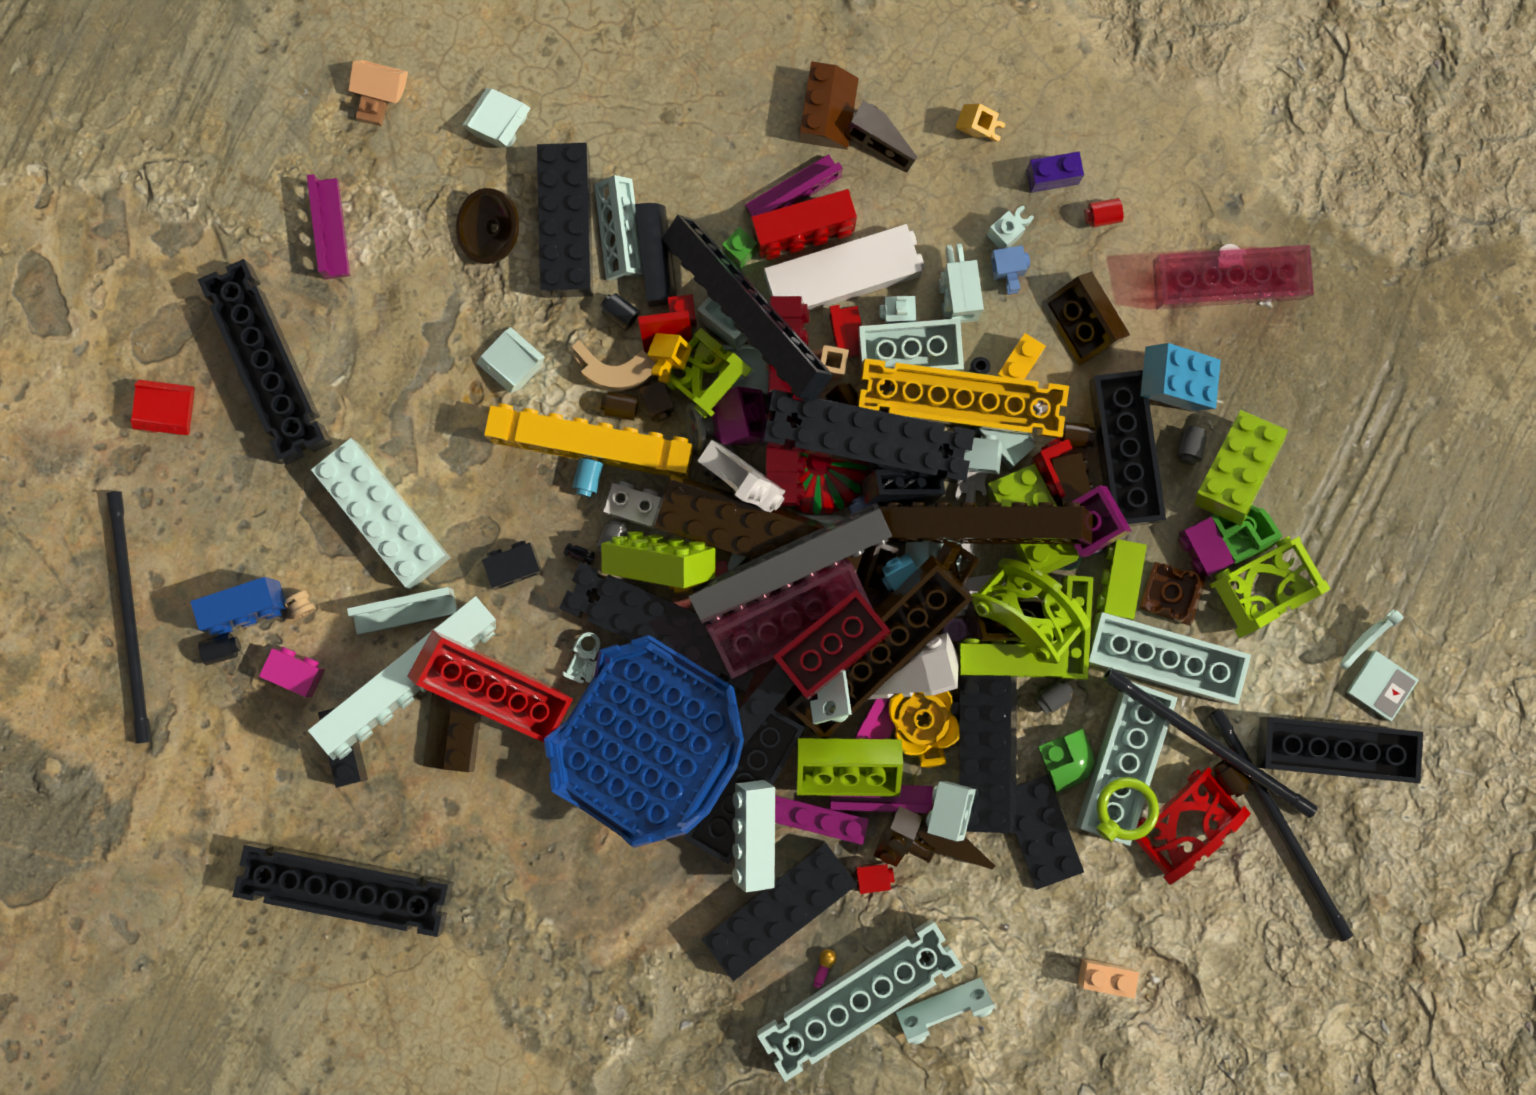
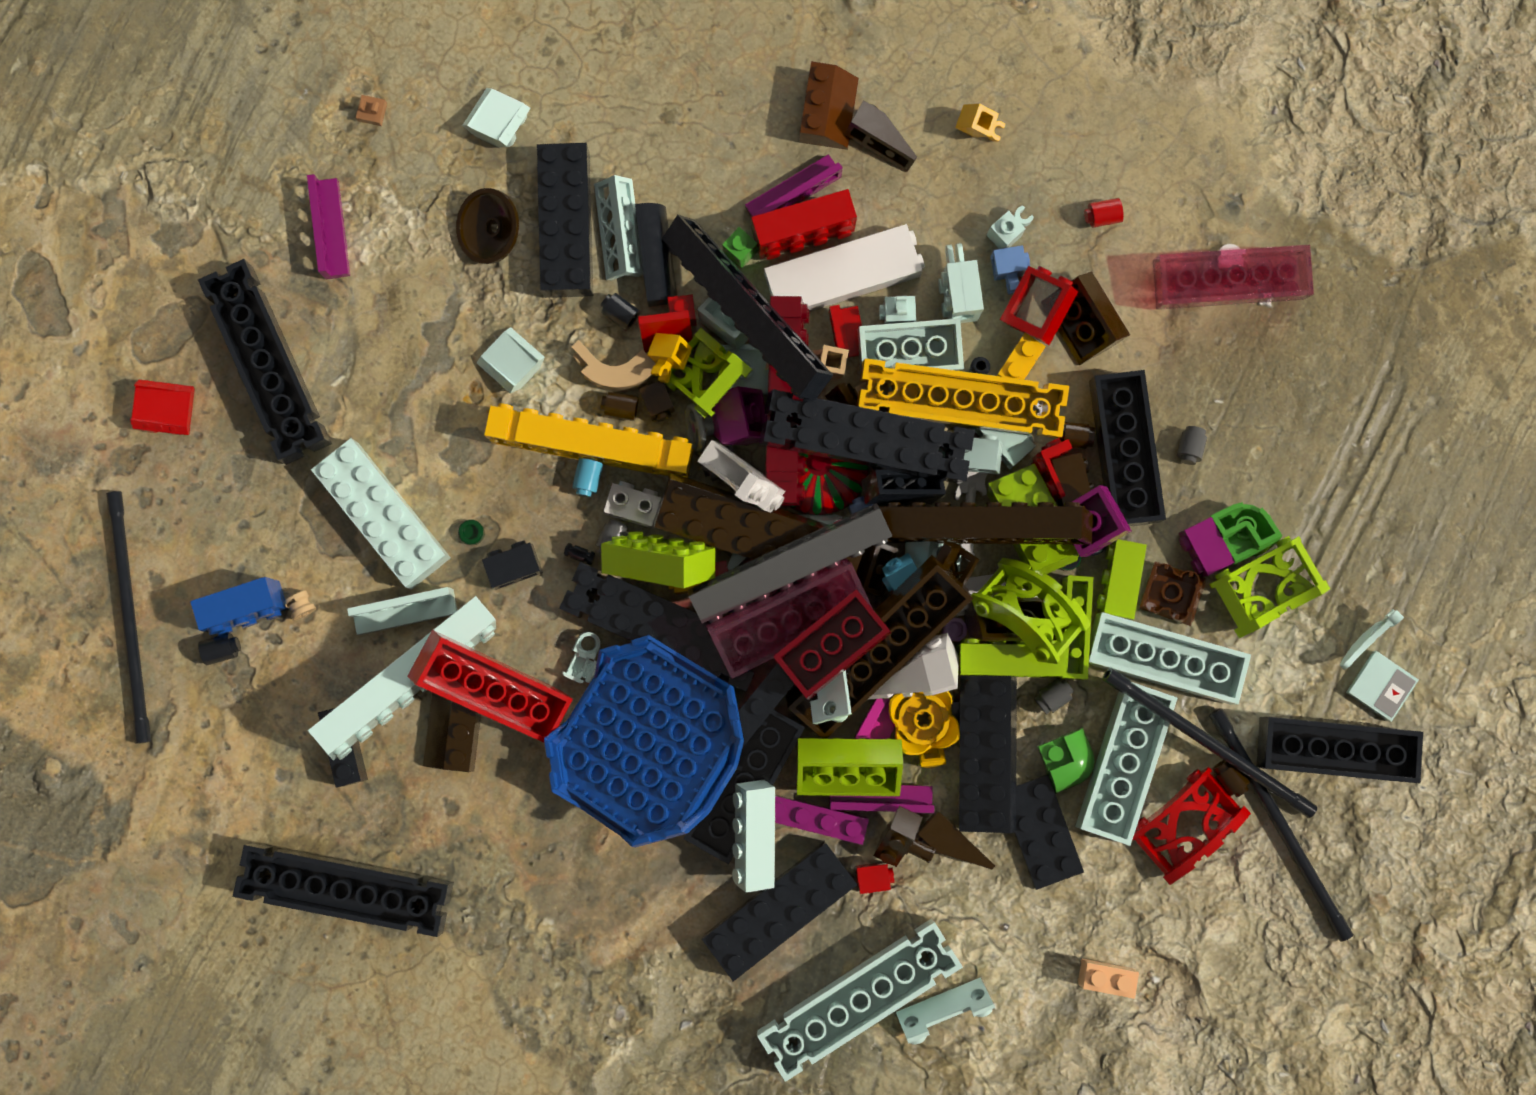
(292, 672): dark pink brick -> none
(377, 80): light nougat brick -> none
(471, 532): none -> dark green tile
(827, 960): piece -> none
(950, 810): light aqua brick -> none
(1039, 304): none -> red window
(1055, 172): dark purple brick -> none
(1110, 829): lime piece -> none
(1180, 377): dark azure brick -> none
(1240, 467): lime brick -> none

